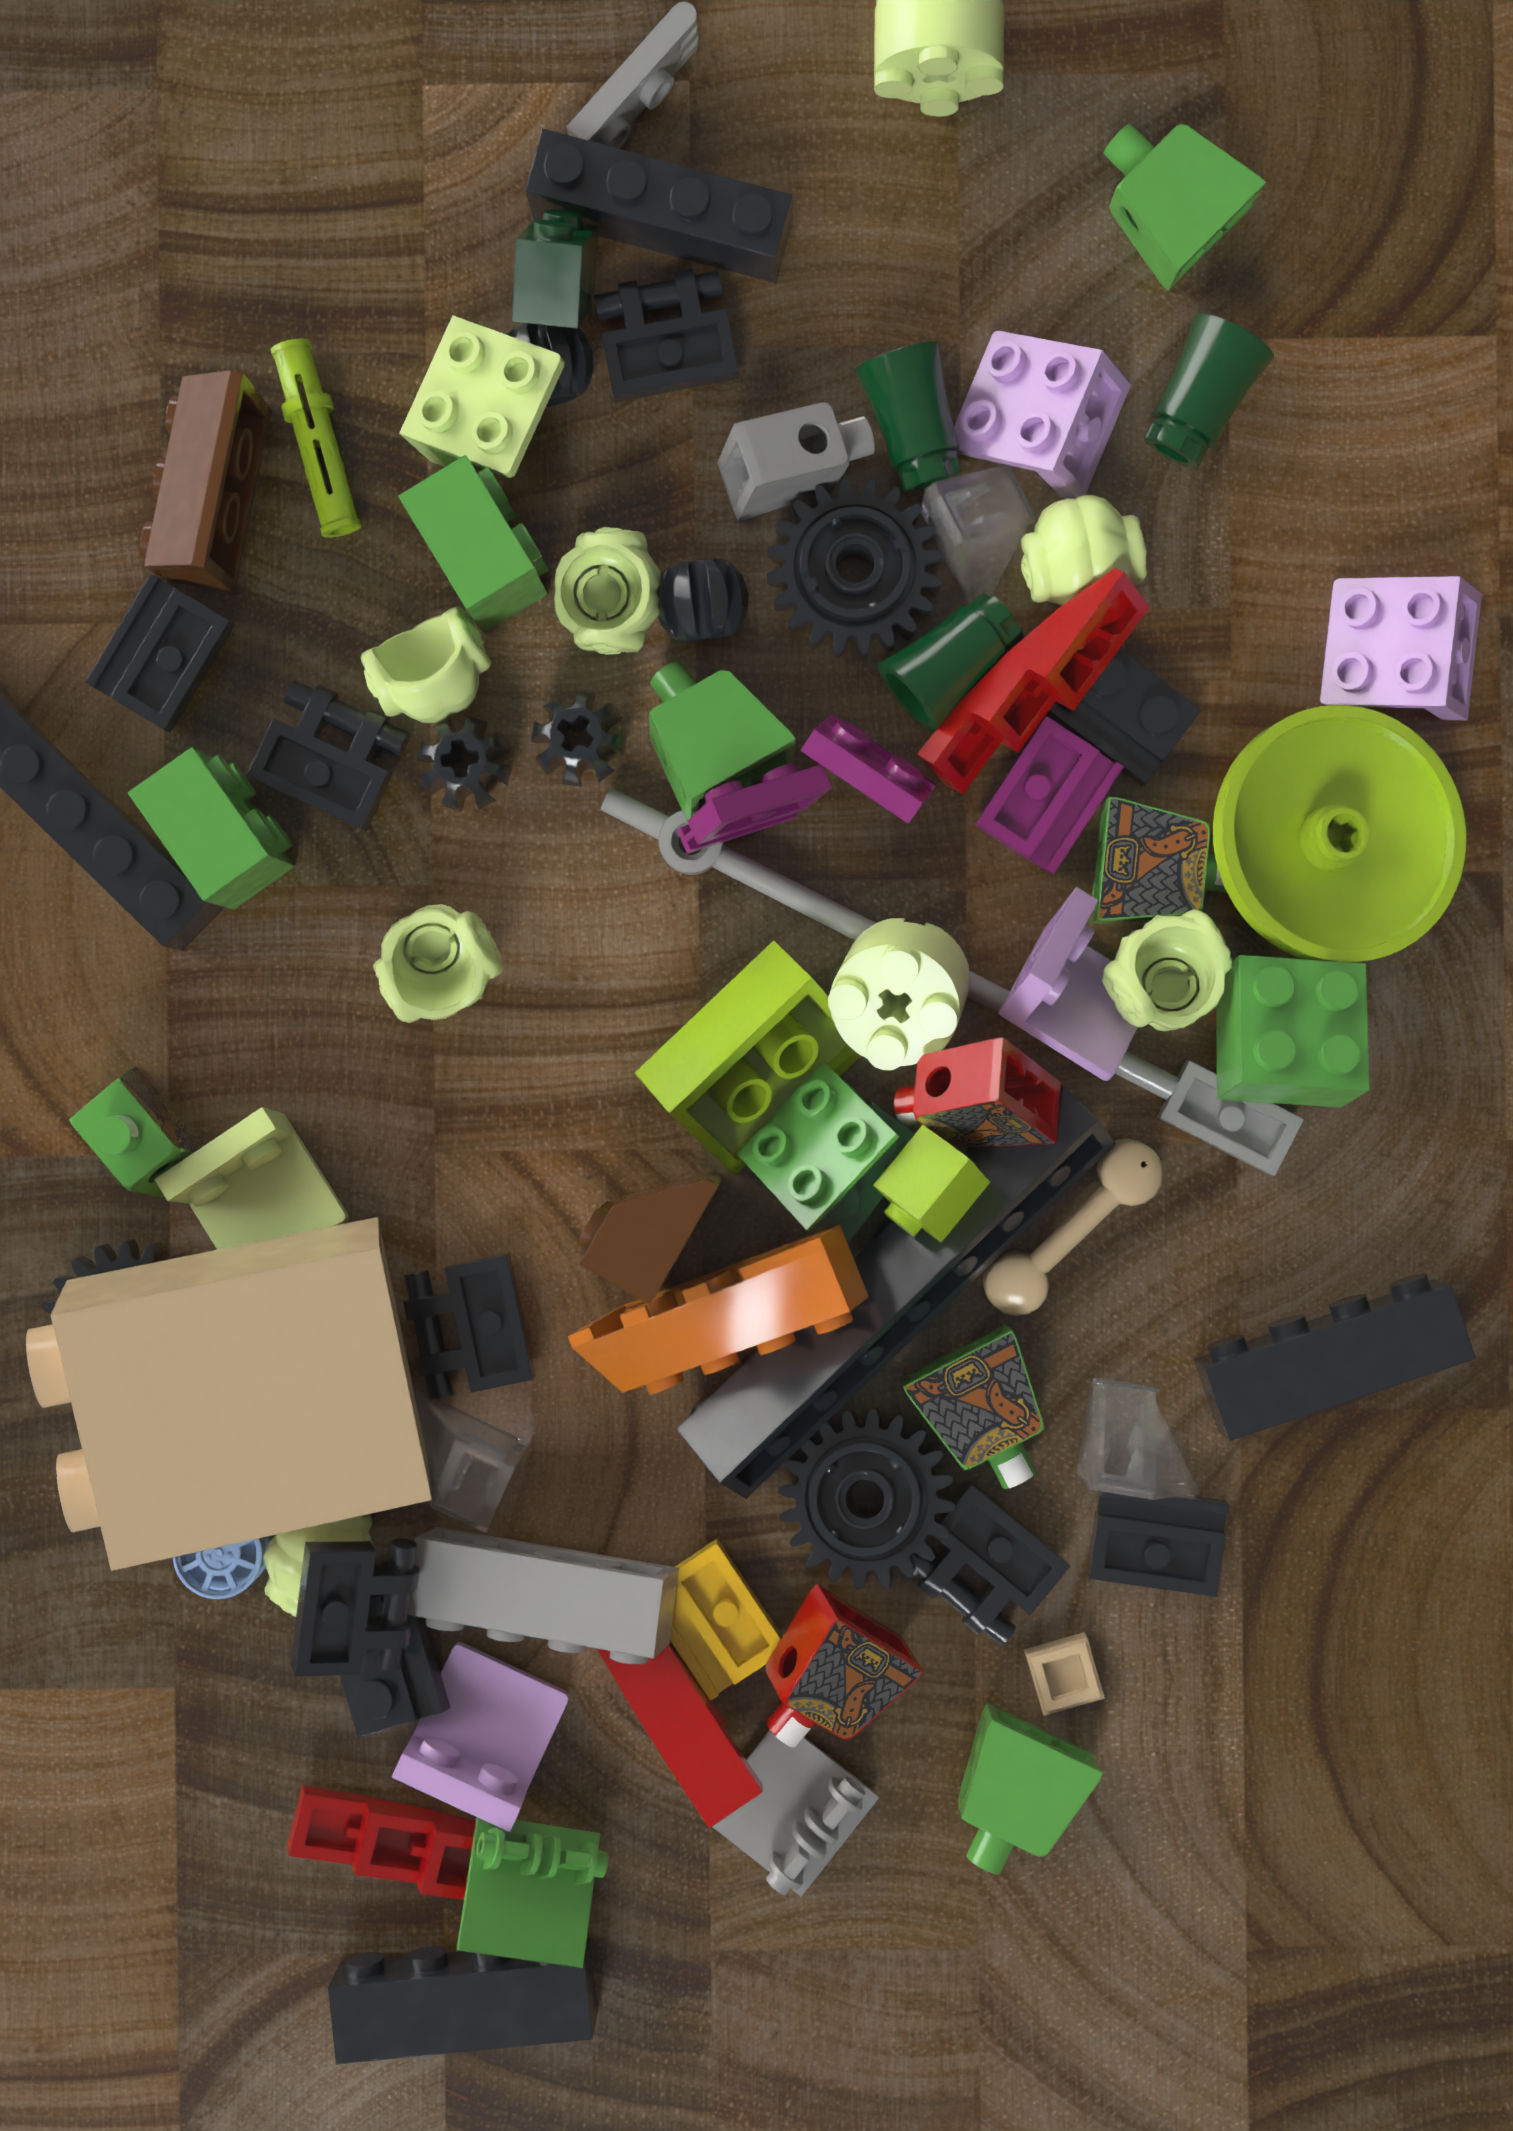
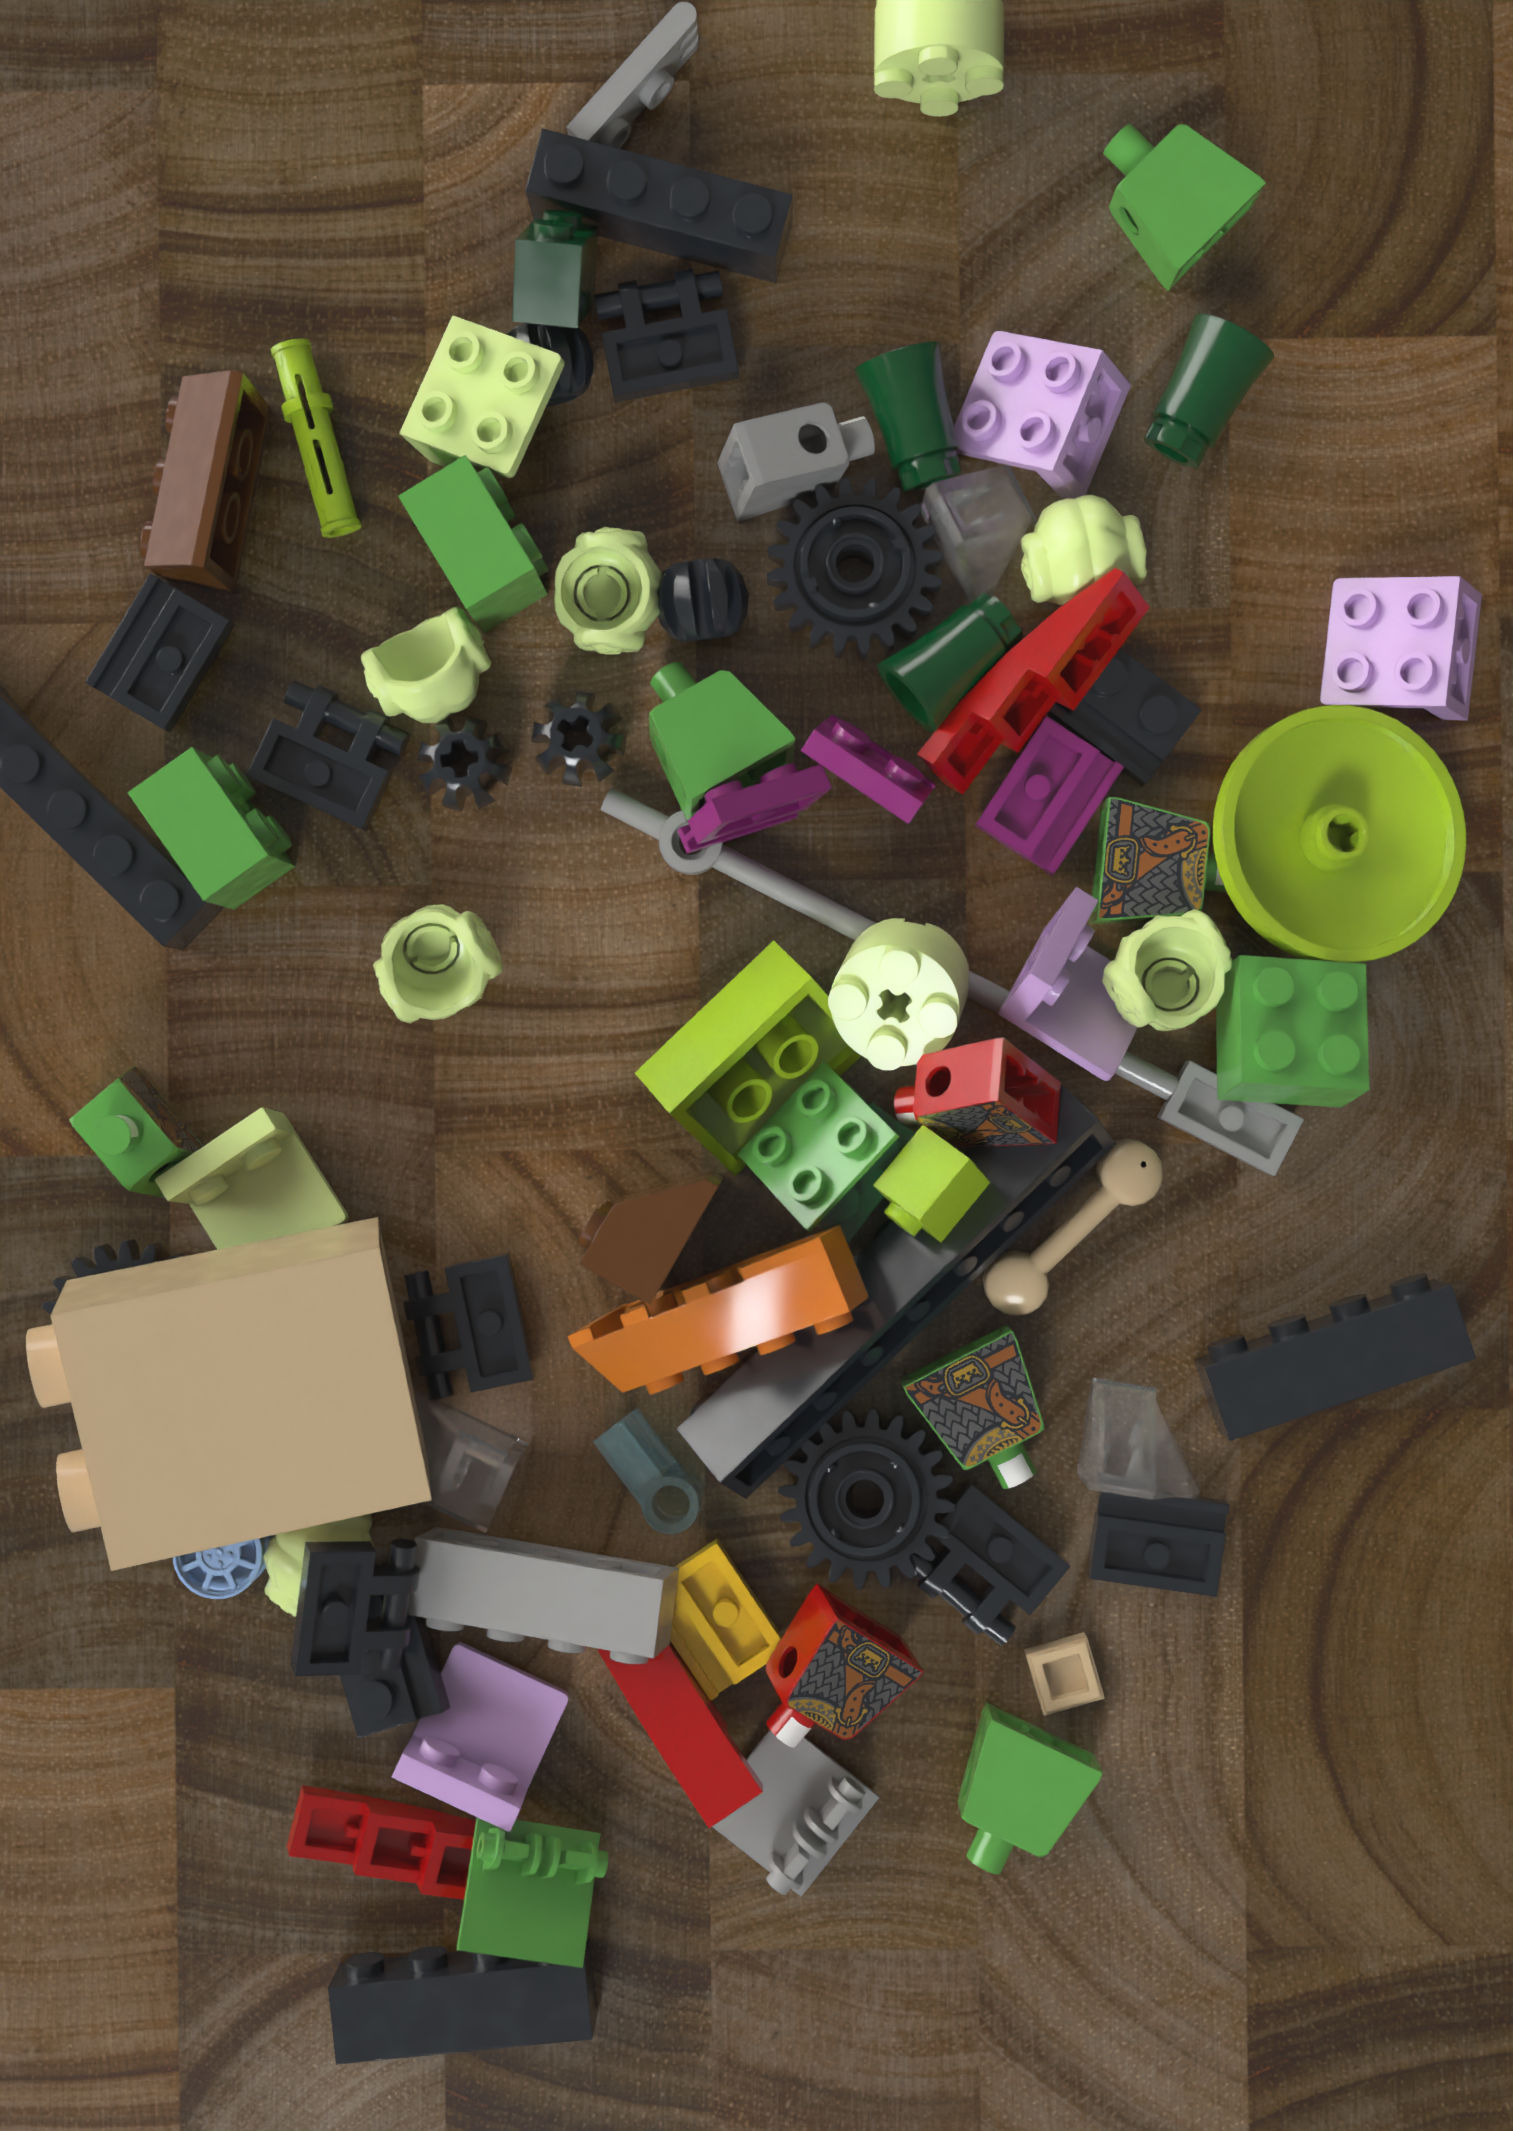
(646, 1466): none -> clear light blue piece

